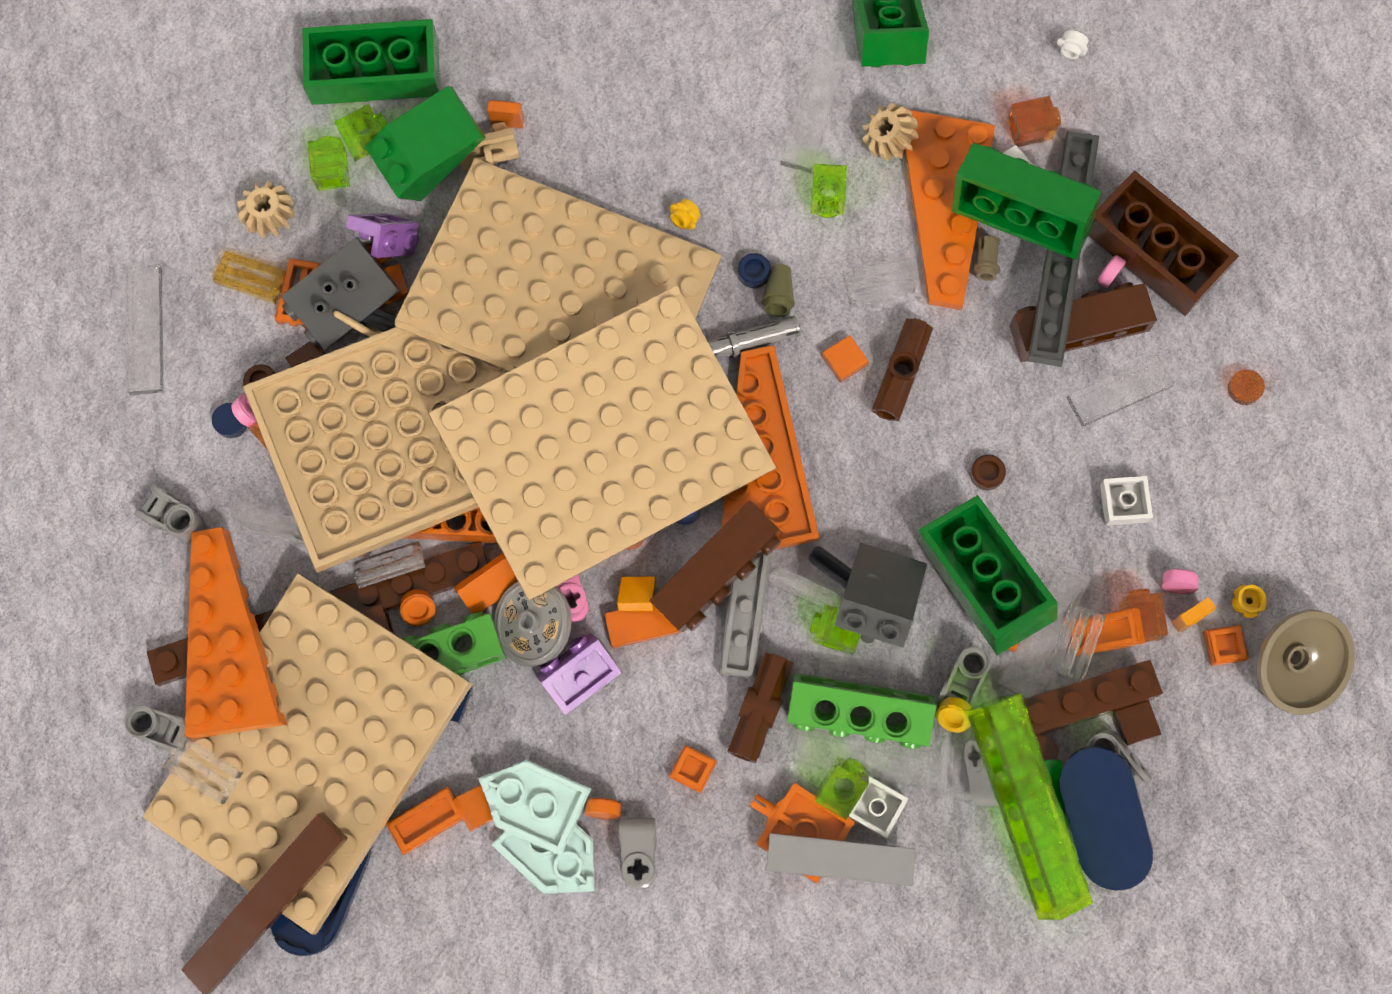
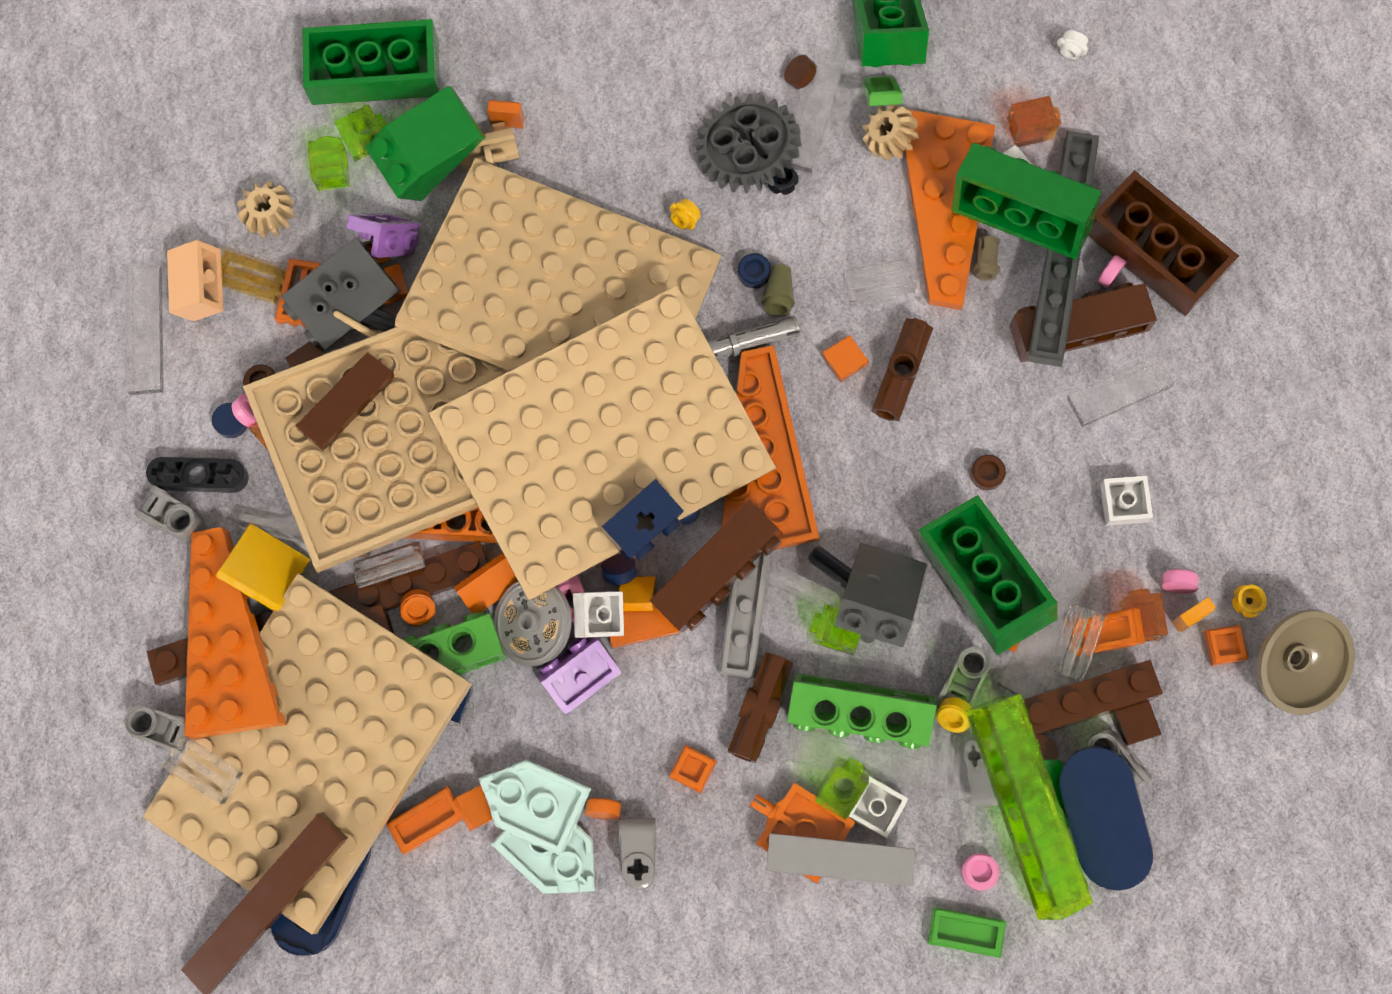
(173, 464): none -> black beam
(195, 280): none -> light nougat brick
(262, 567): none -> yellow tile
(345, 401): none -> reddish brown tile
(598, 614): none -> white piece
(618, 570): none -> dark blue tile
(622, 528): none -> dark blue brick
(767, 125): none -> dark grey gear
(786, 187): none -> black plate
(800, 72): none -> reddish brown tile
(833, 178): clear neon green brick -> none
(882, 90): none -> bright green tile
(966, 932): none -> bright green tile
(980, 871): none -> bright pink tile
(1246, 387): clear orange tile -> none

